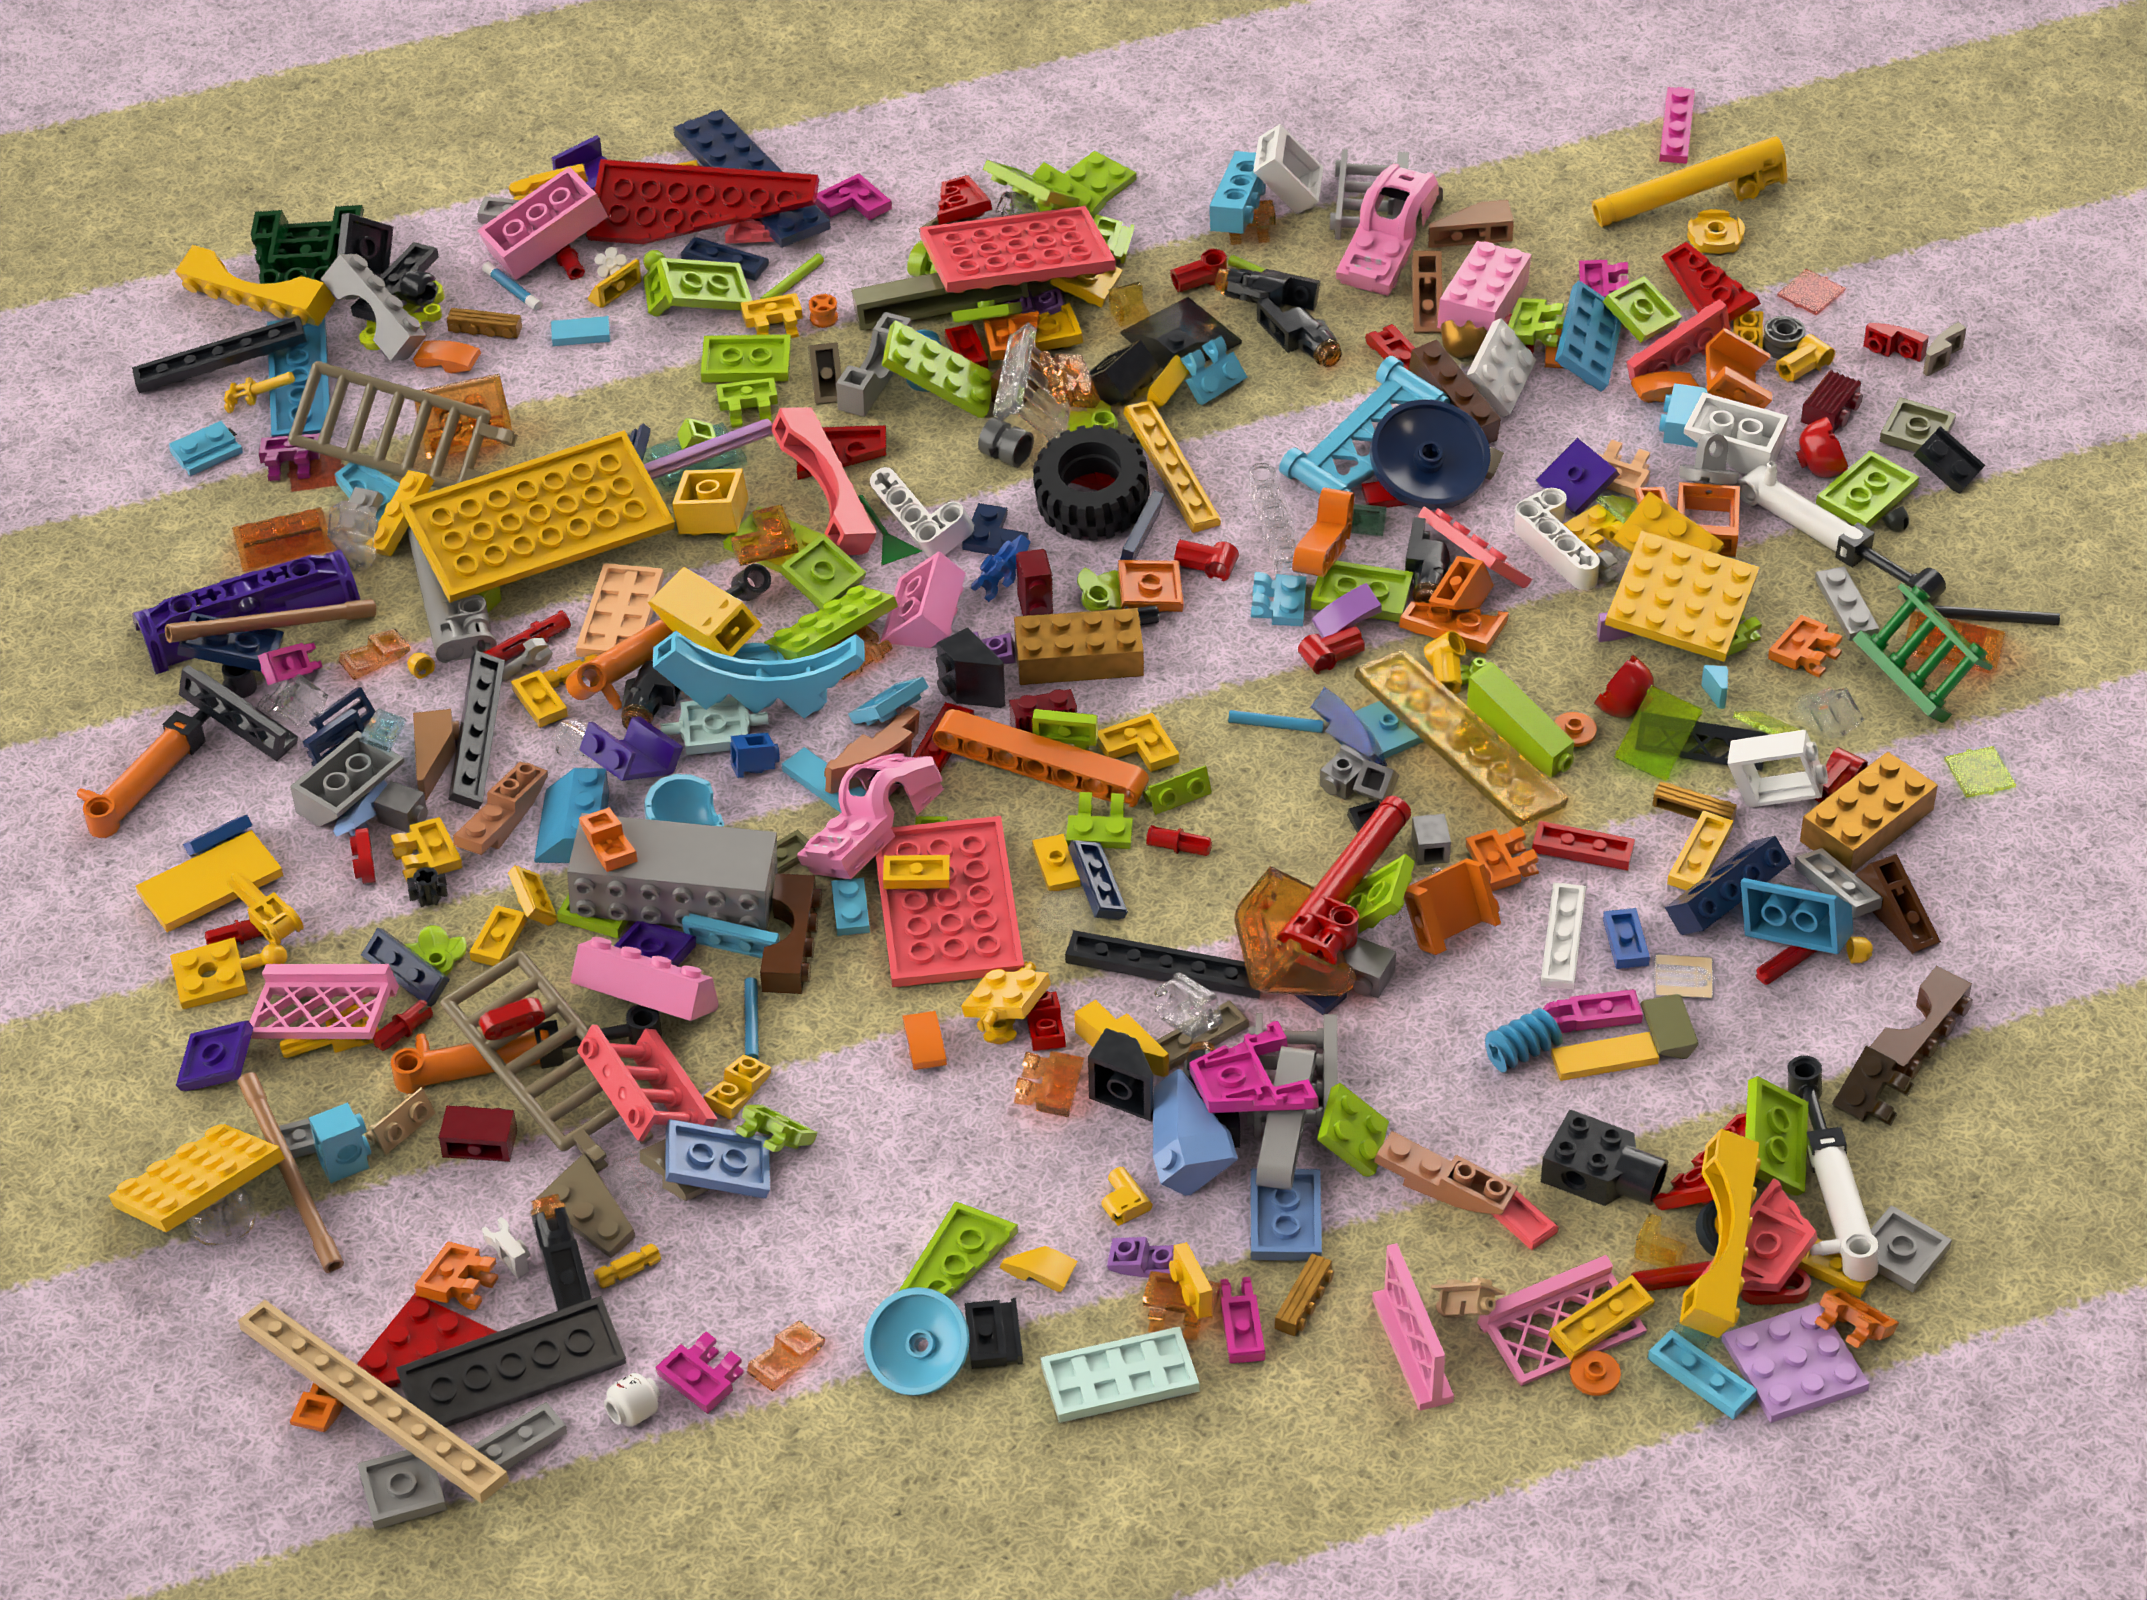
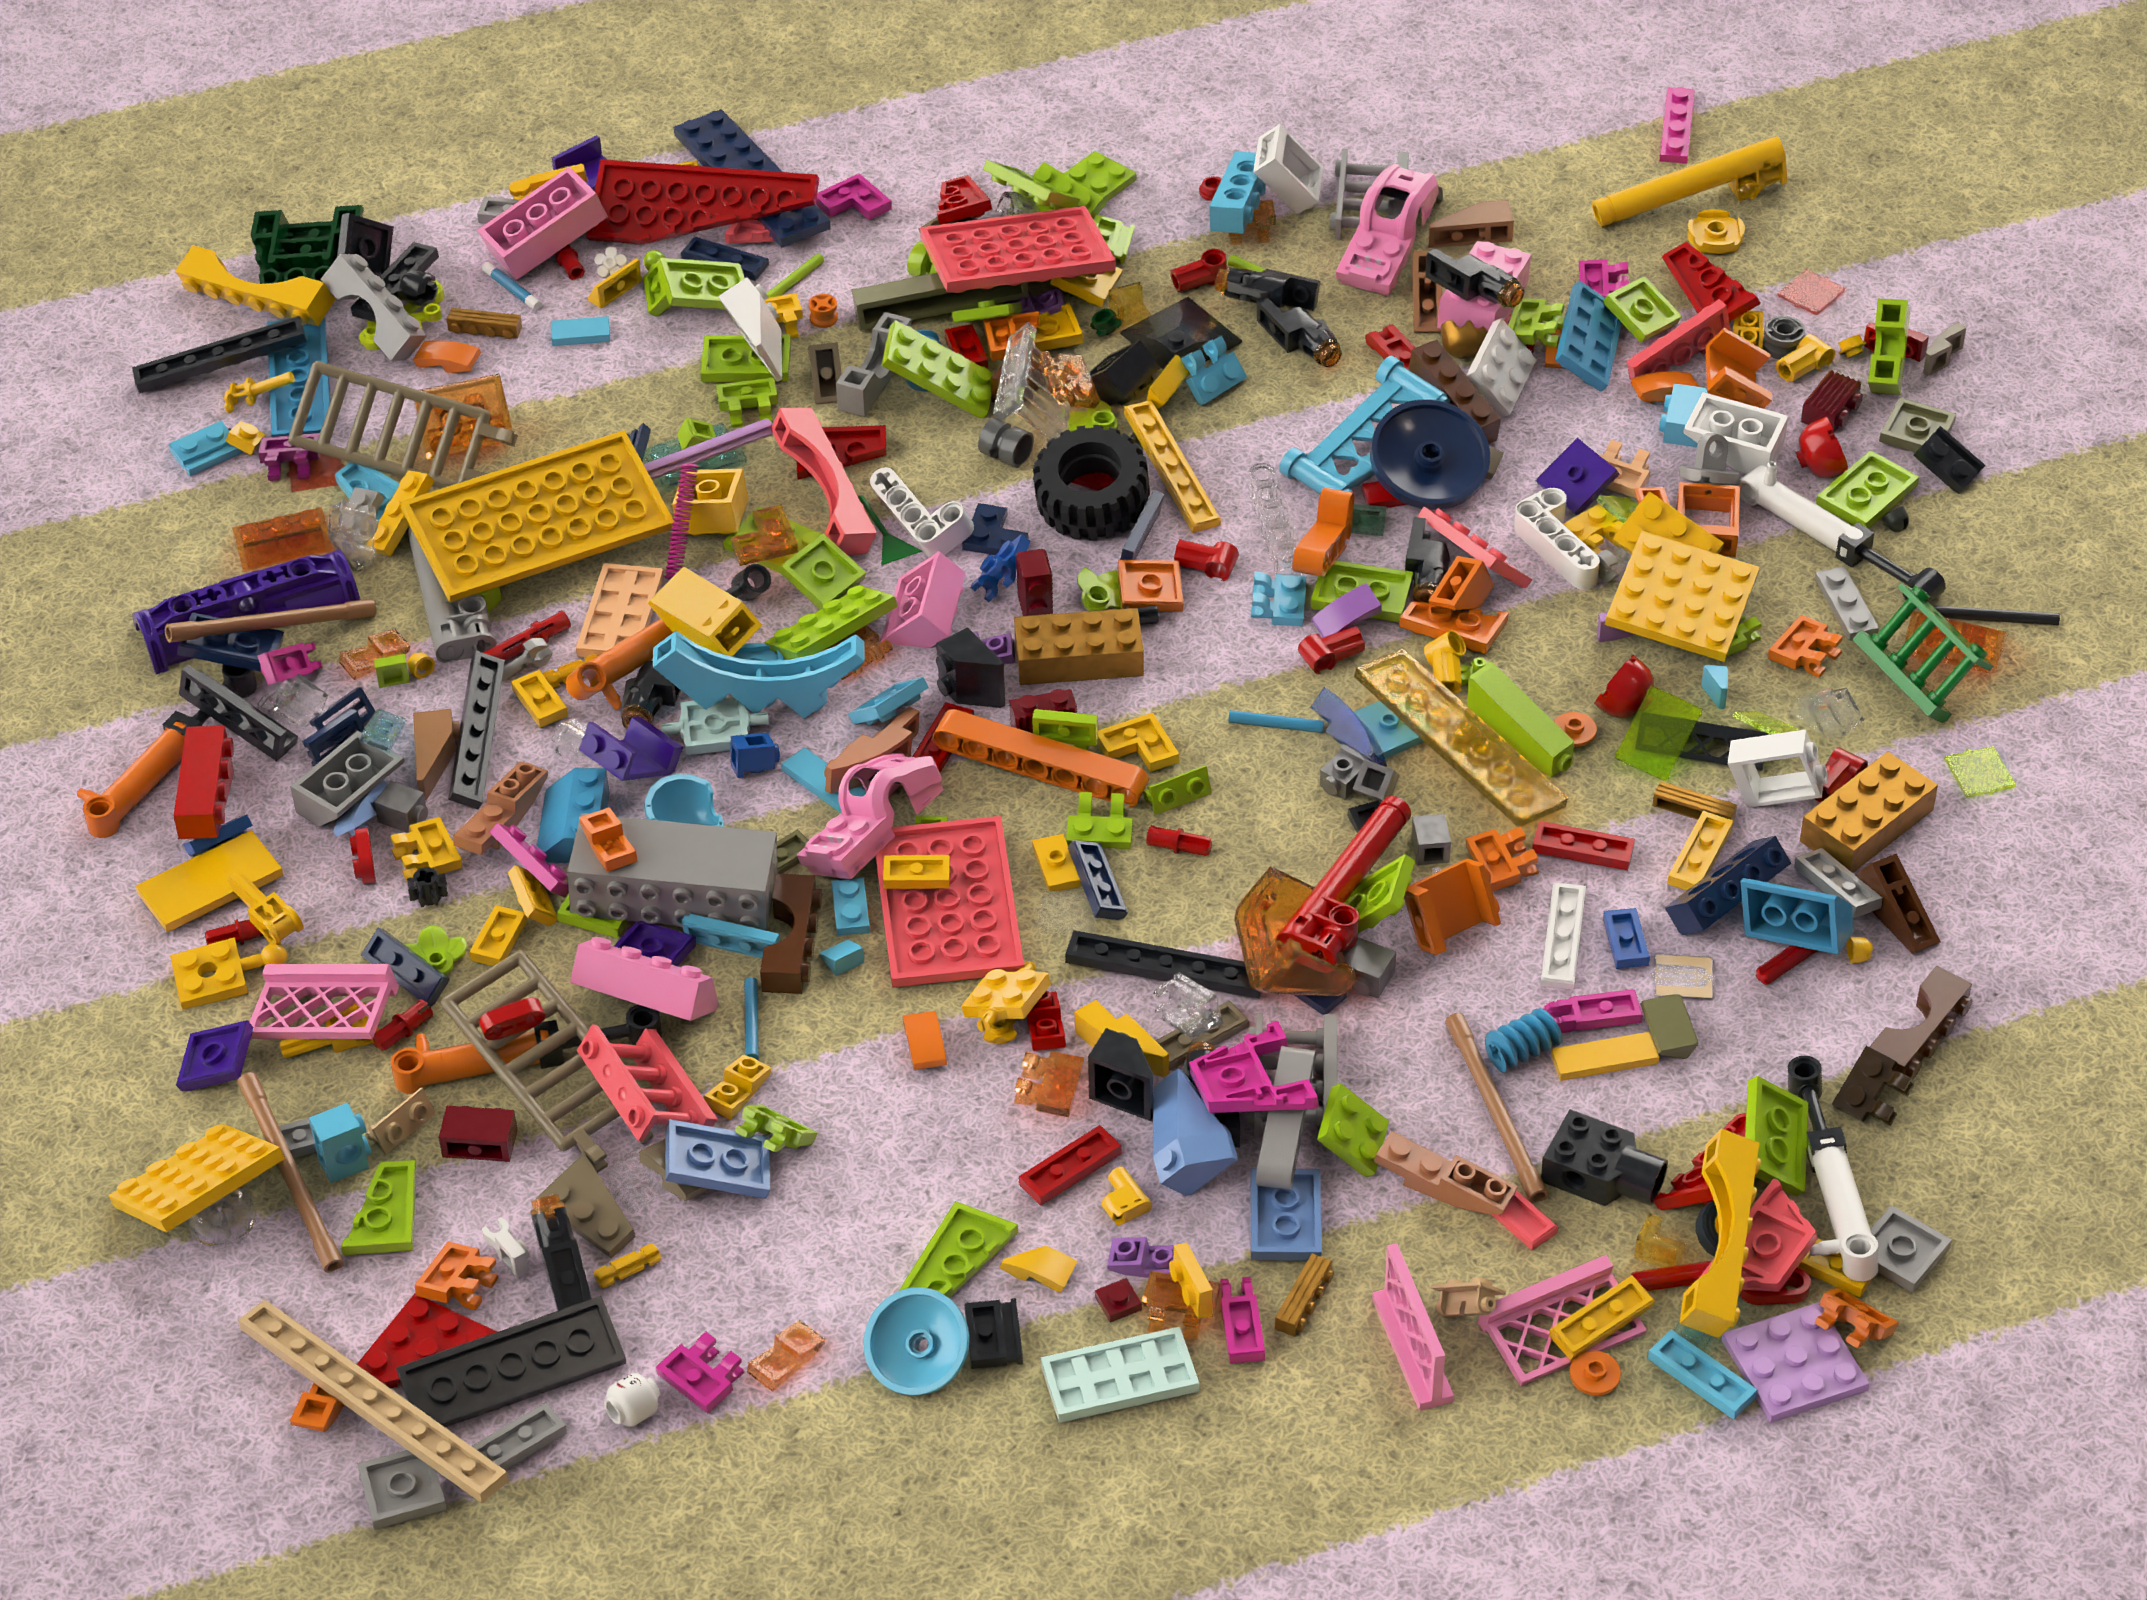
(203, 782): none -> red wedge
(245, 437): none -> yellow plate
(387, 1213): none -> lime wing
(391, 670): none -> lime plate
(531, 858): none -> dark pink plate
(674, 543): none -> dark pink piece
(756, 323): none -> white slope
(843, 957): none -> medium azure slope
(1070, 1165): none -> red plate
(1105, 322): none -> dark green plate
(1118, 1300): none -> dark red plate
(1209, 187): none -> red plate
(1473, 277): none -> black plate
(1528, 1174): none -> medium nougat piece
(1851, 345): none -> yellow plate
(1890, 346): none -> lime arch

